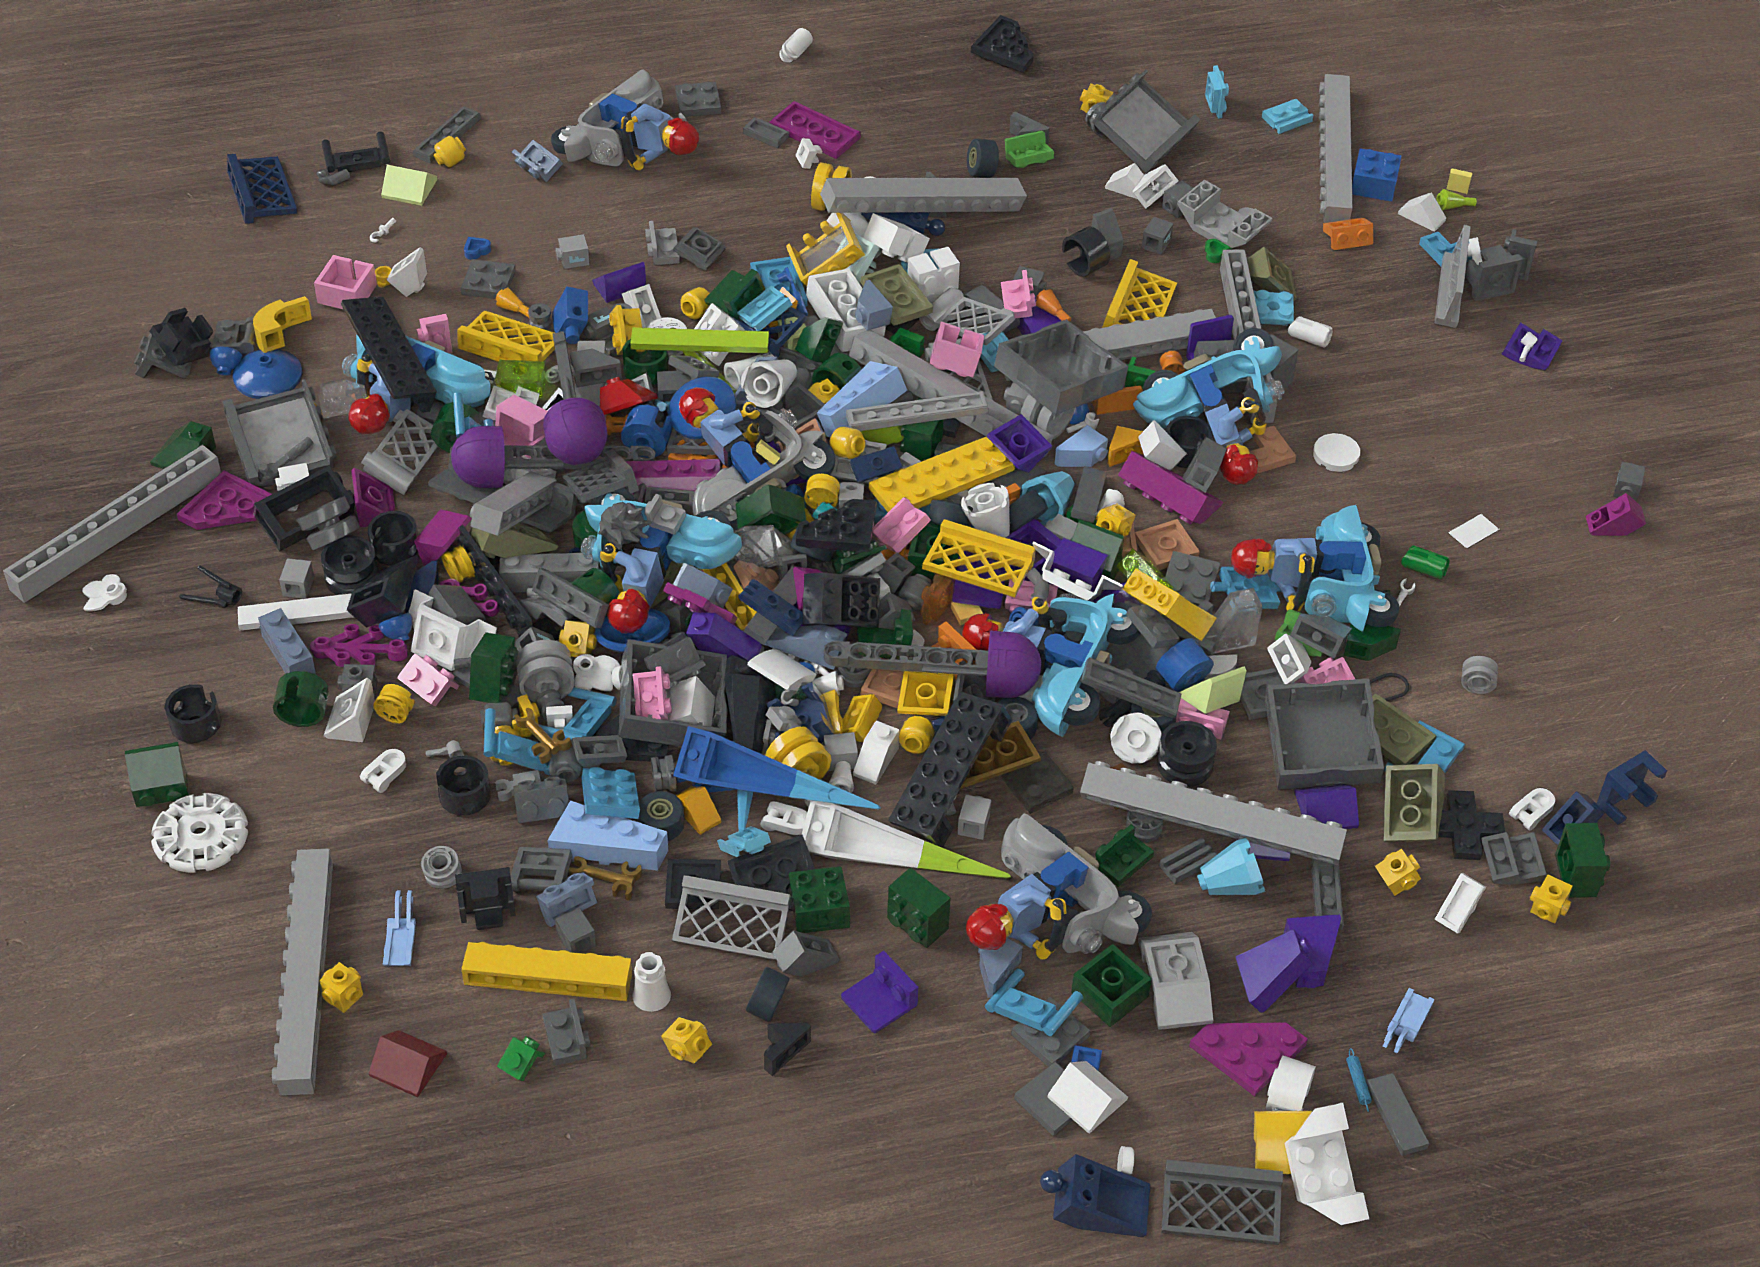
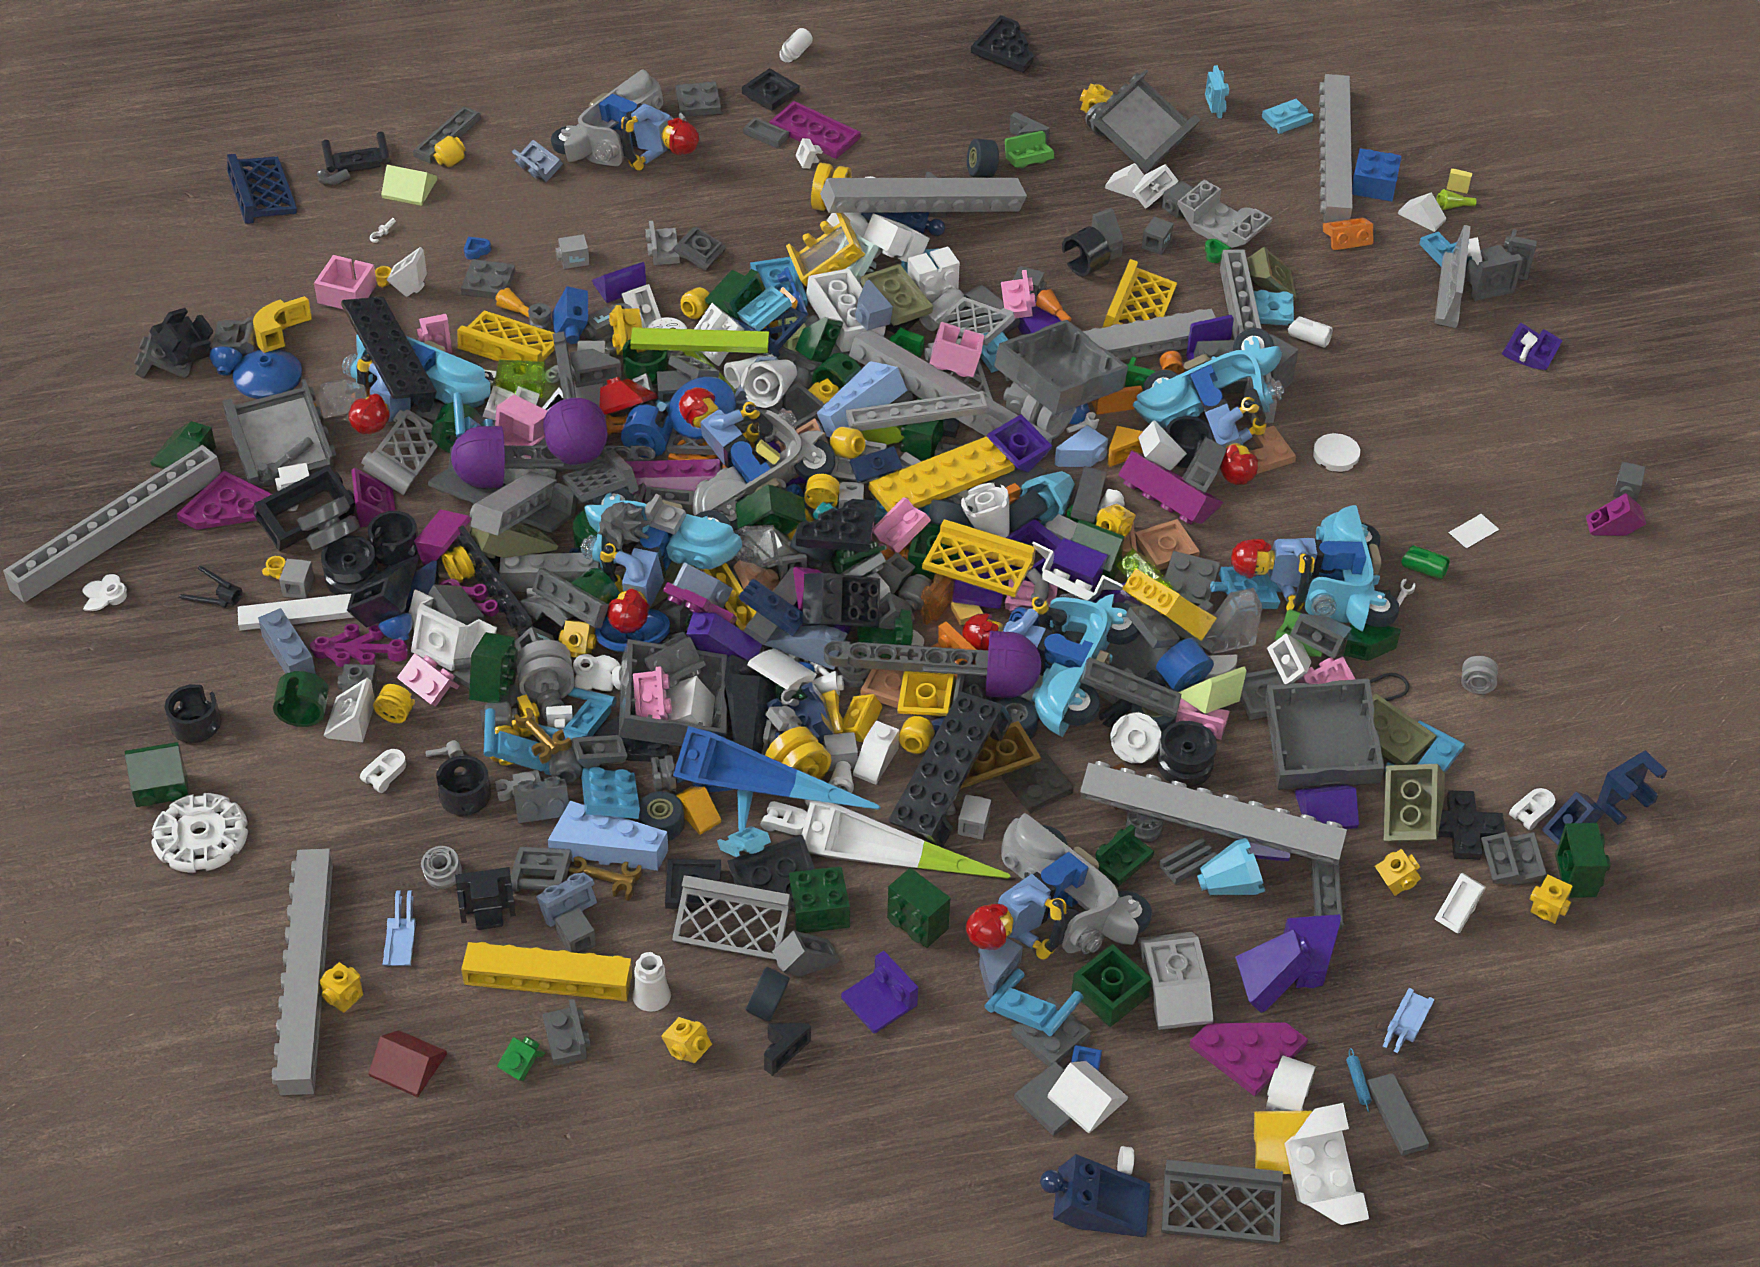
(274, 567): none -> yellow plate
(770, 89): none -> black plate

